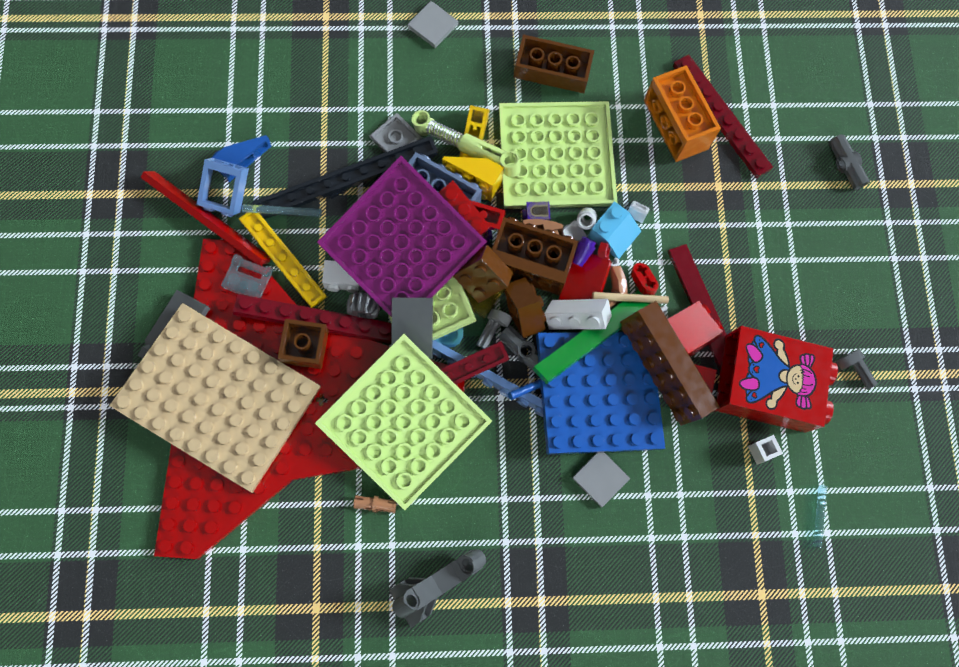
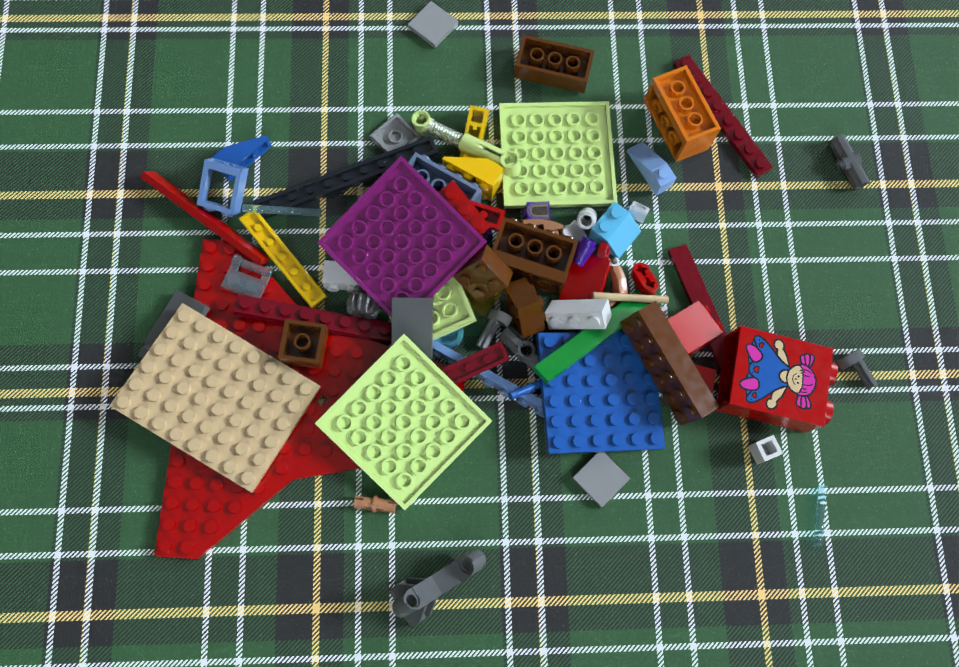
(652, 167): none -> light blue slope

